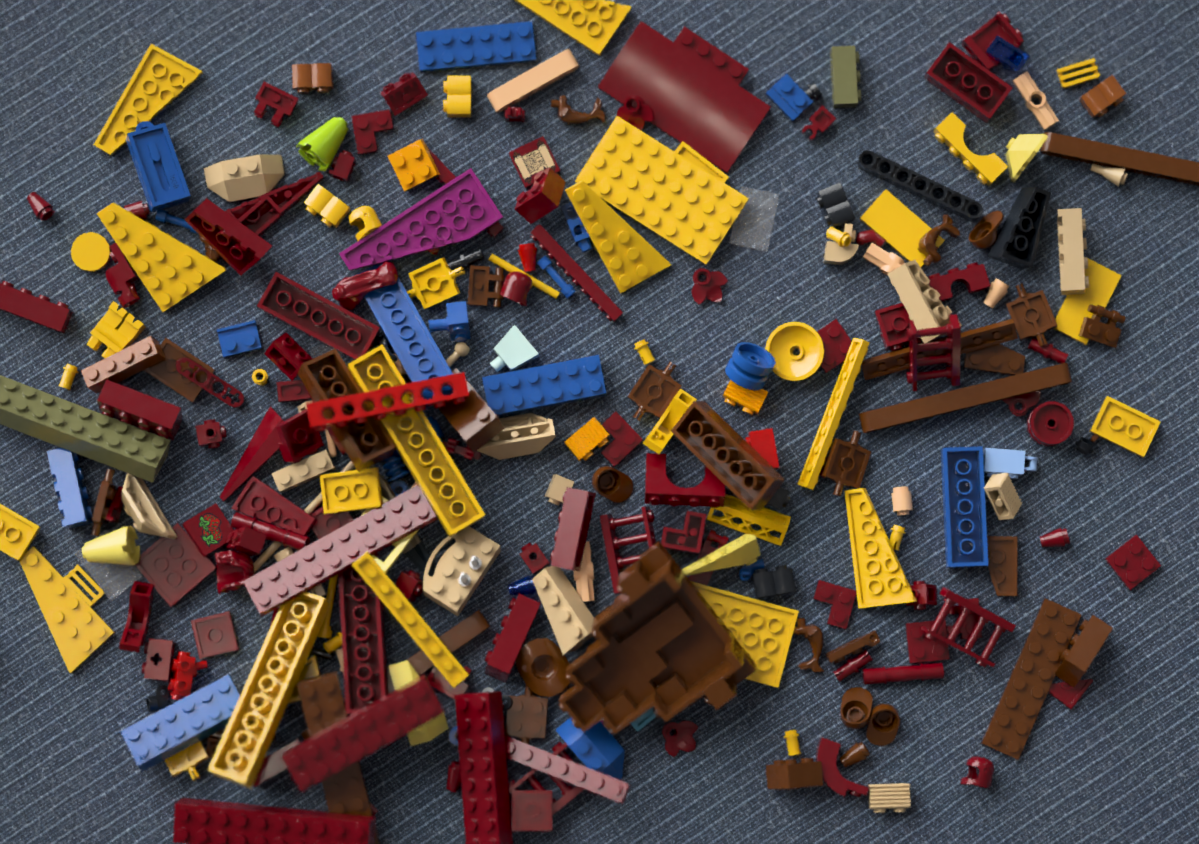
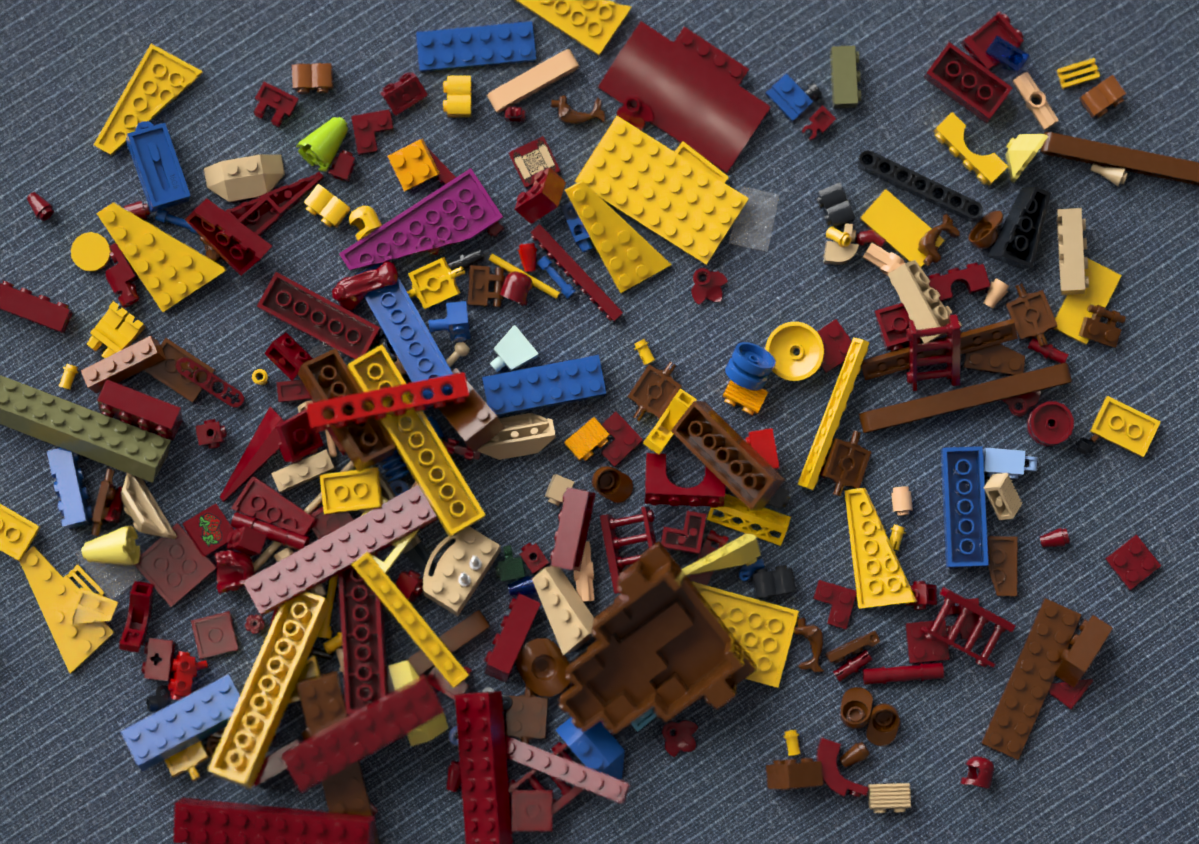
(91, 608): none -> yellow wing
(239, 339): blue plate -> none
(249, 624): none -> dark red plate
(510, 568): none -> clear green brick

